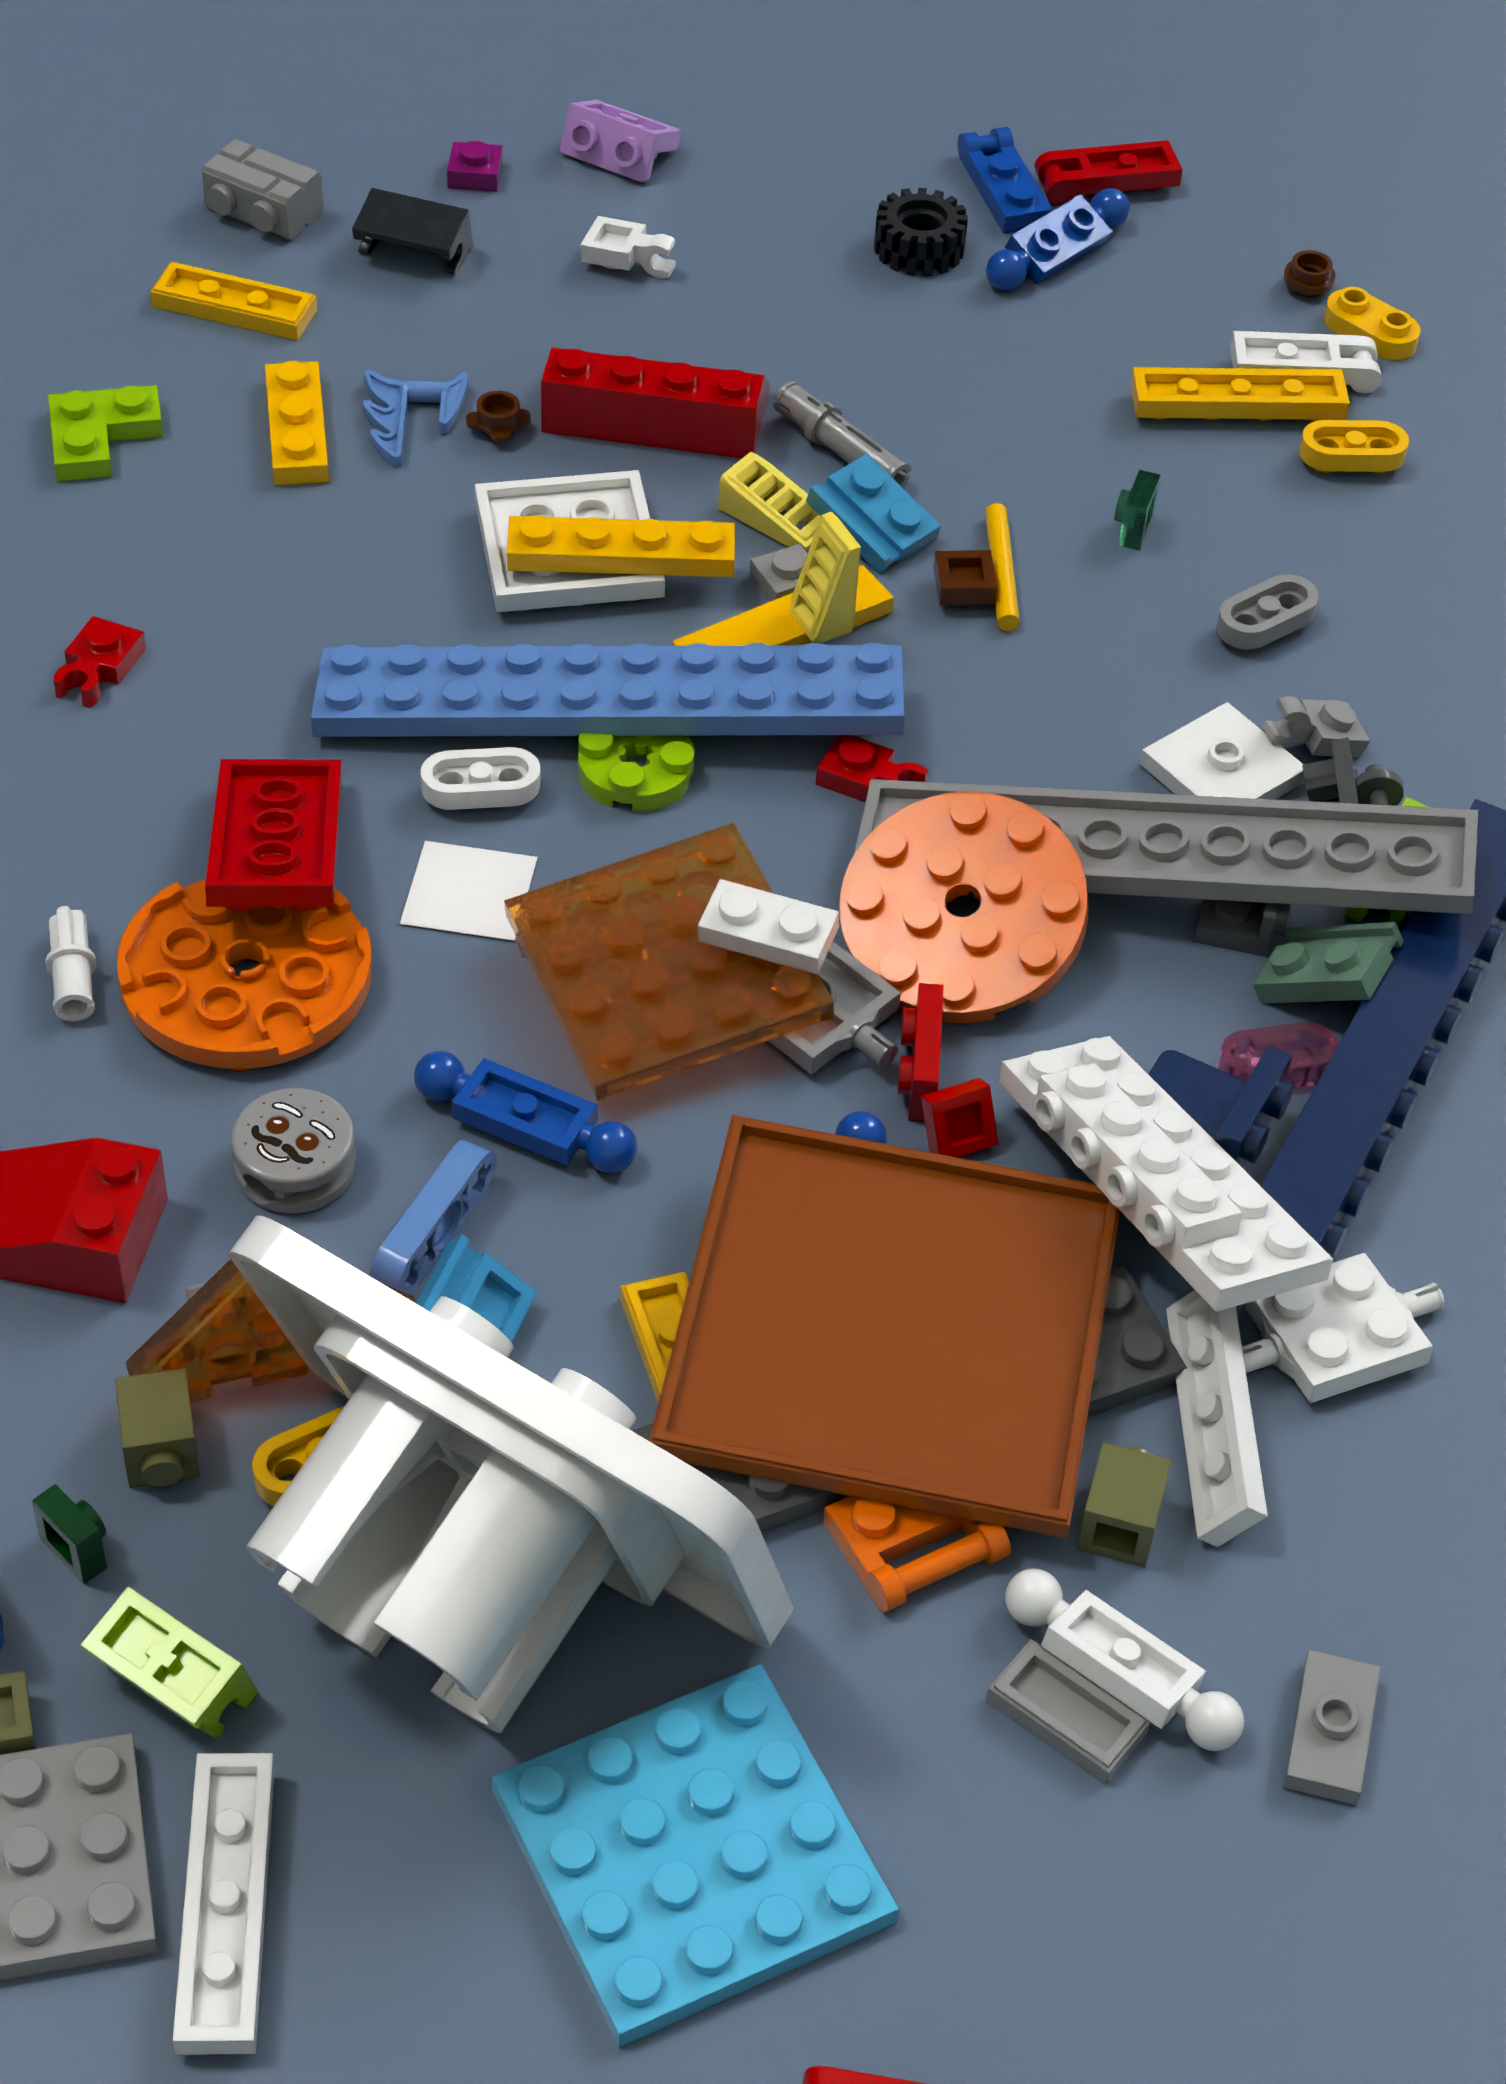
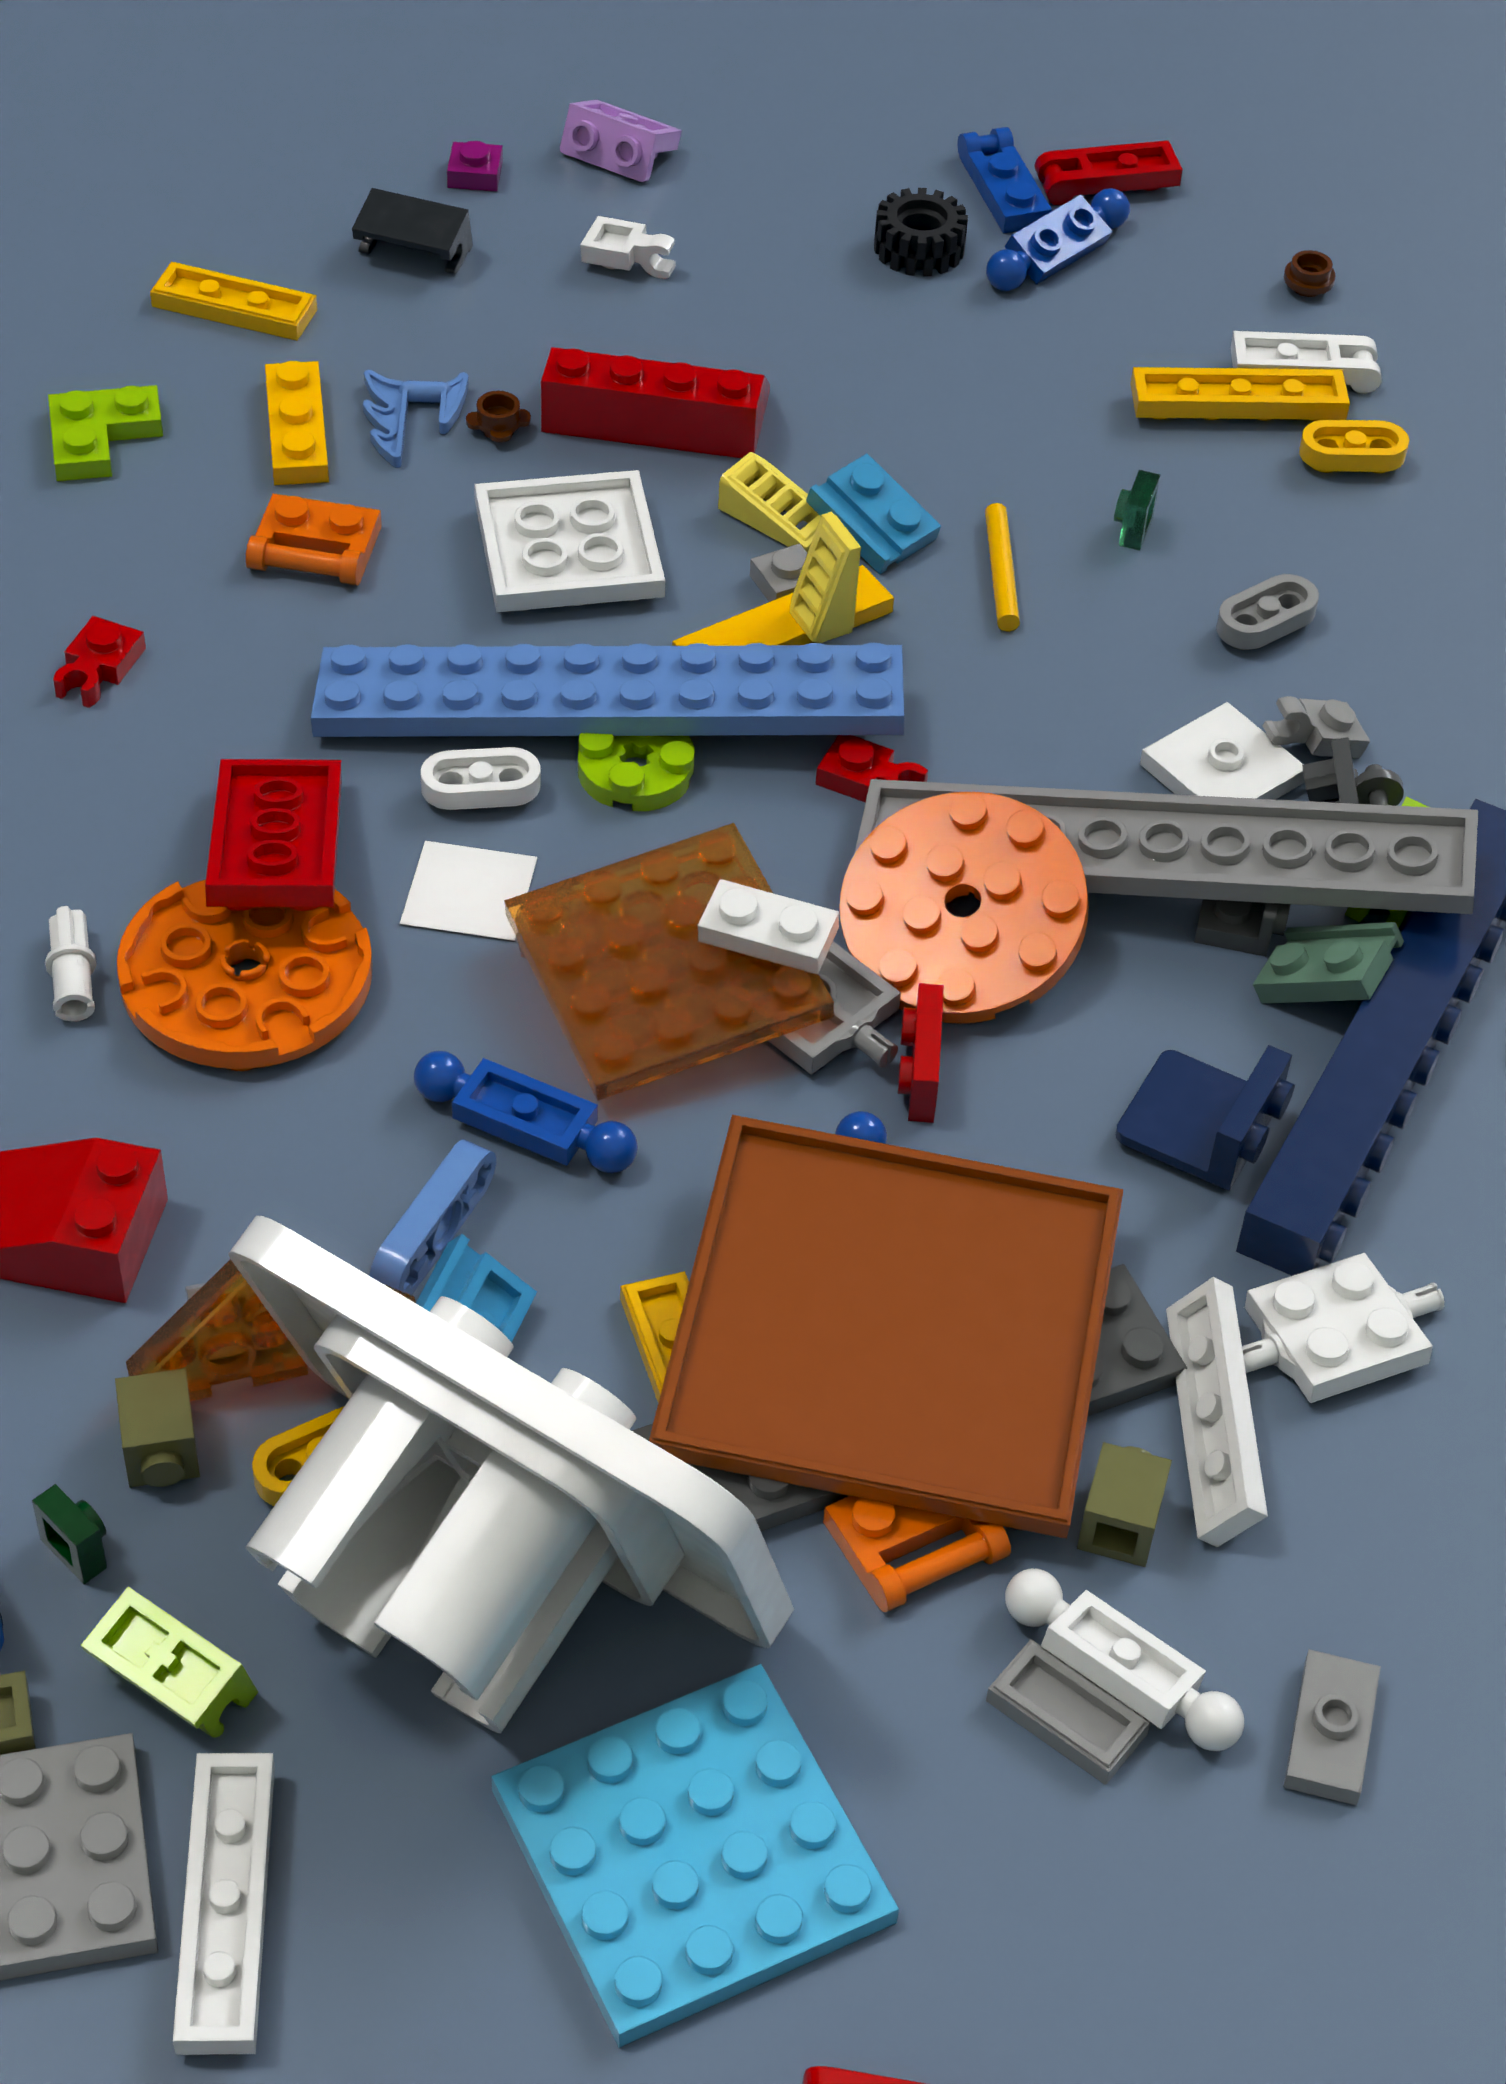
(262, 189): light grey brick -> none
(293, 1150): light grey head -> none
(315, 537): none -> orange plate
(621, 546): yellow plate -> none
(826, 425): light grey pin -> none
(960, 1119): red plate -> none
(965, 577): reddish brown plate -> none
(1165, 1173): white plate -> none
(1290, 1038): clear pink beam -> none
(1361, 314): yellow plate -> none

